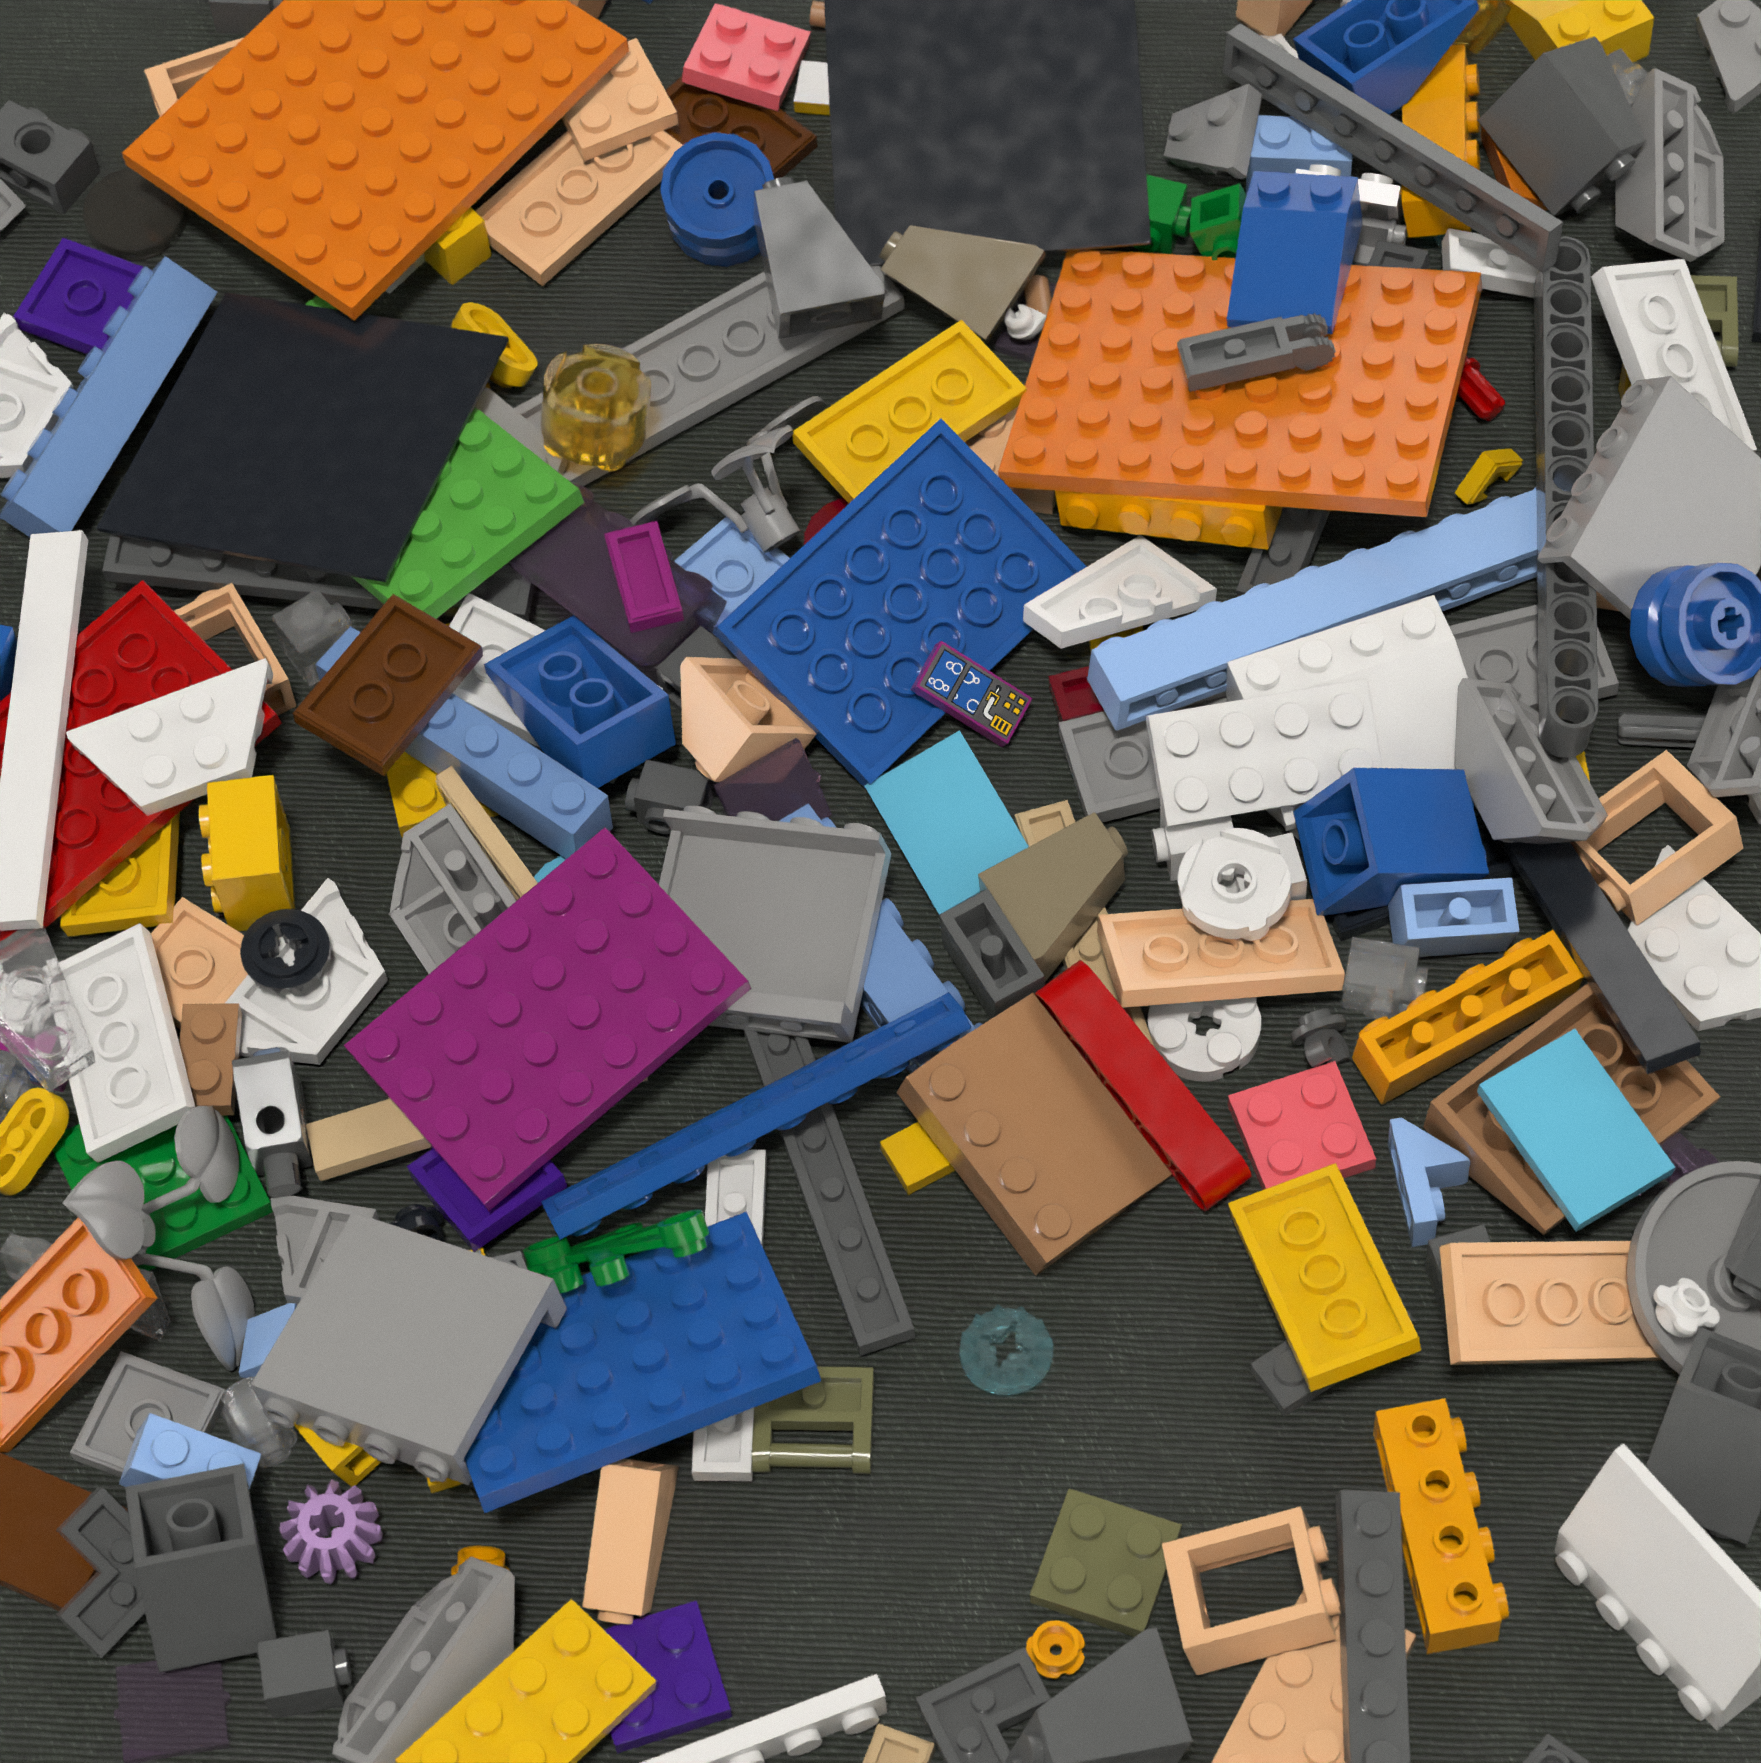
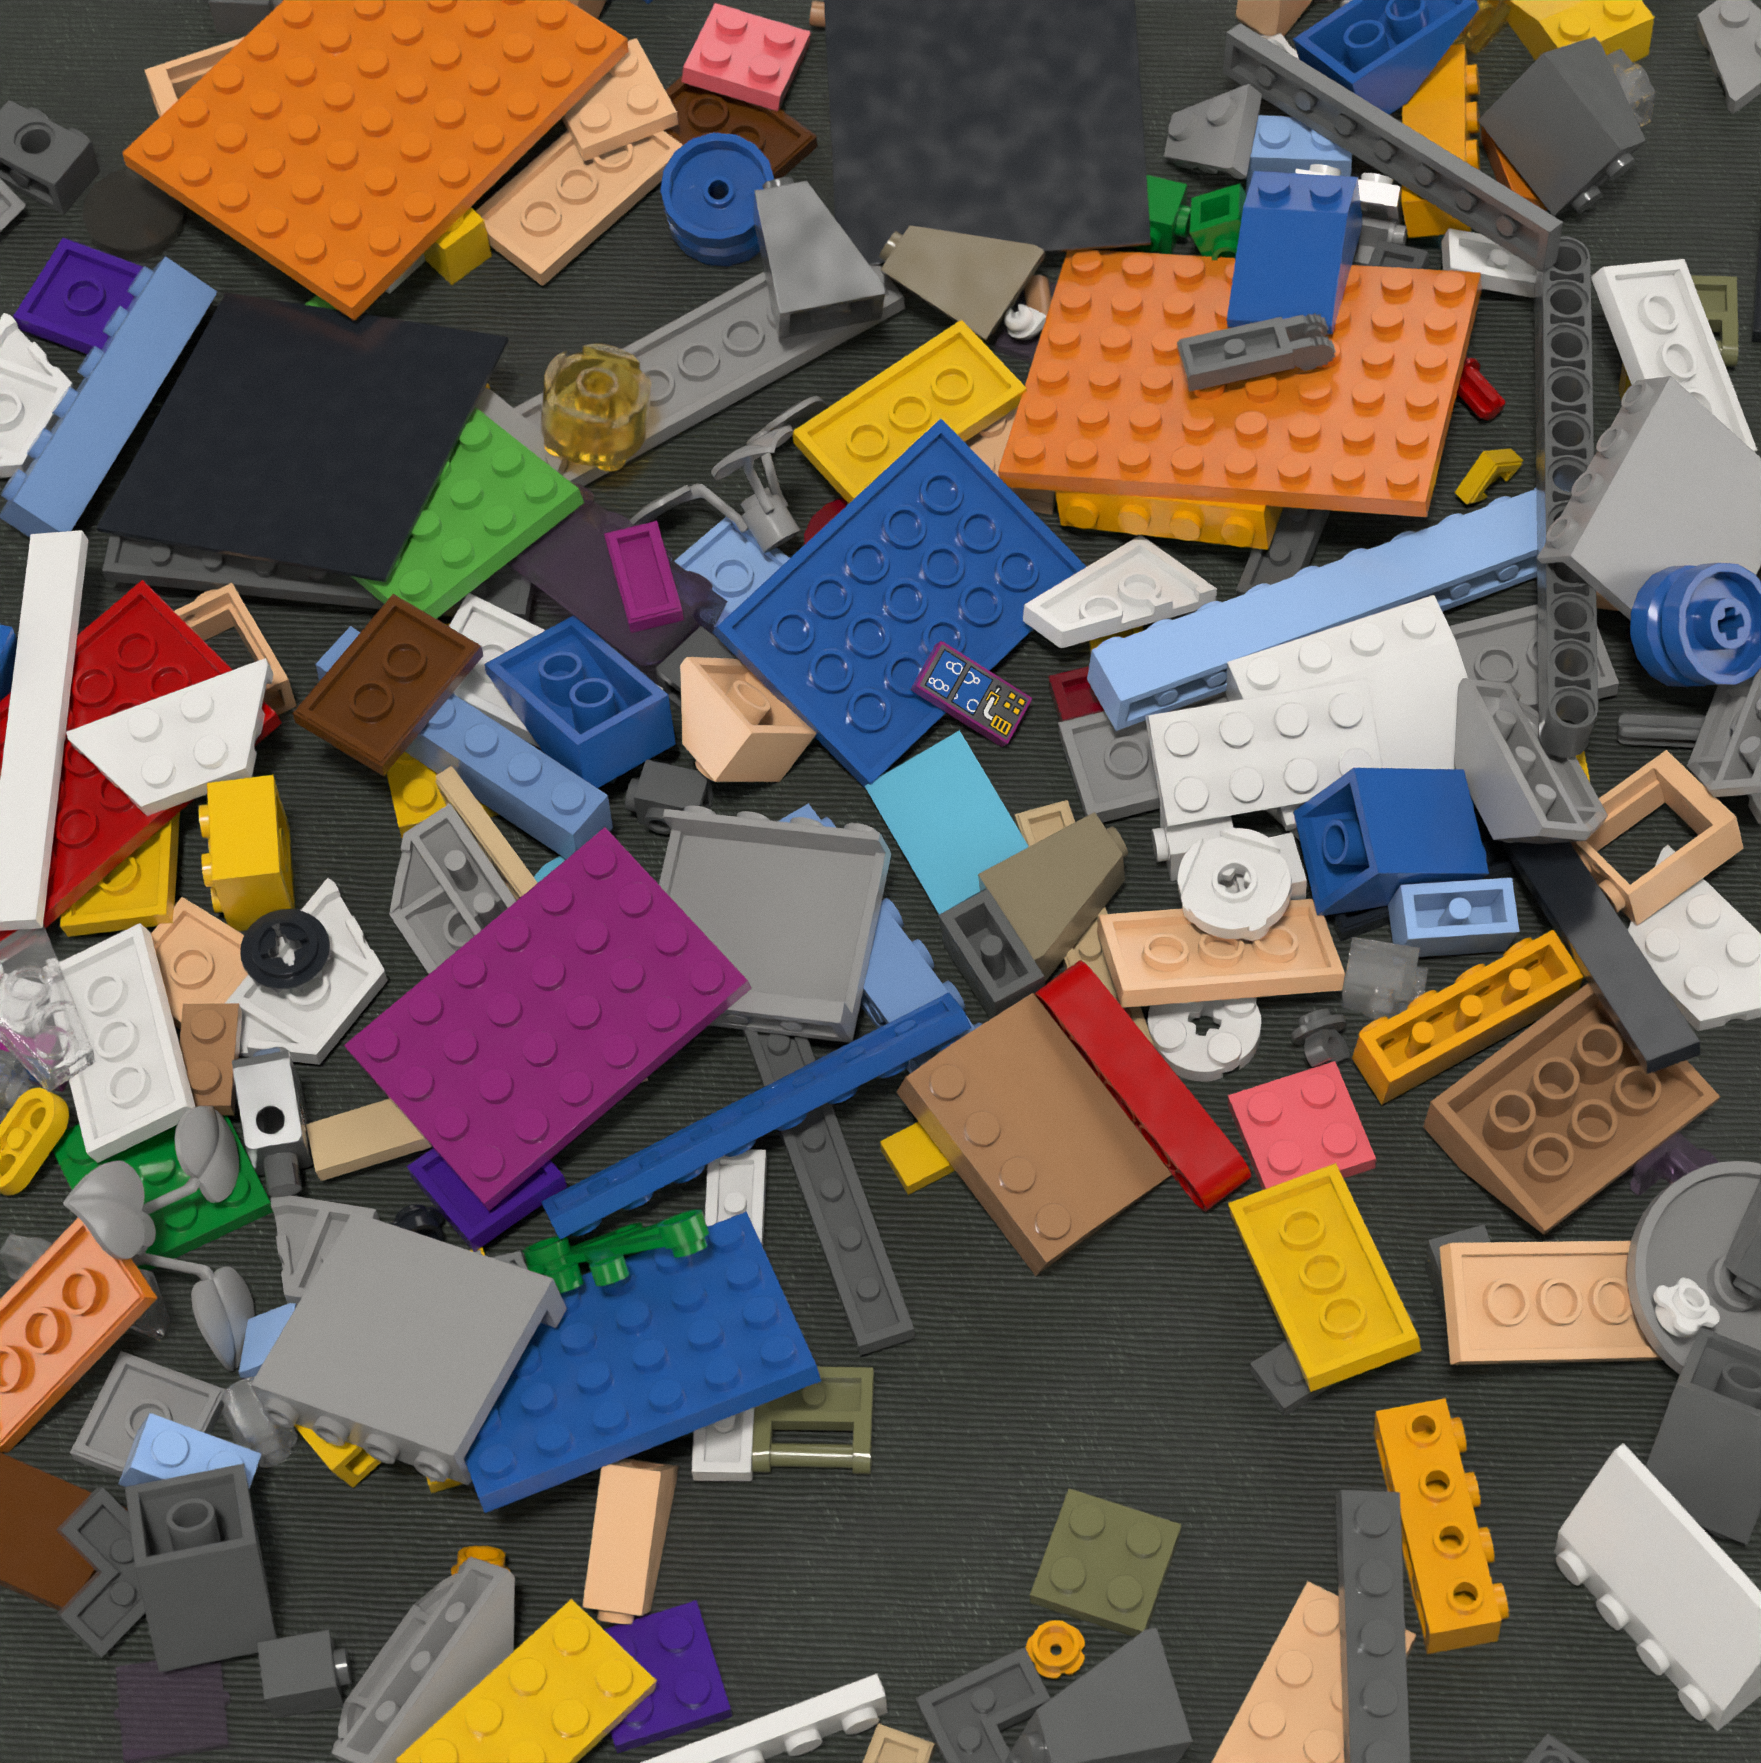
(309, 631): clear brick -> none
(314, 1521): lavender gear -> none
(516, 361): yellow plate -> none
(774, 785): clear purple piece -> none
(812, 89): white tile -> none
(1018, 1371): clear light blue gear -> none
(1263, 1634): light nougat window -> none
(1420, 1169): light blue slope -> none
(1575, 1129): medium azure tile -> none
(1678, 176): light grey wedge -> none

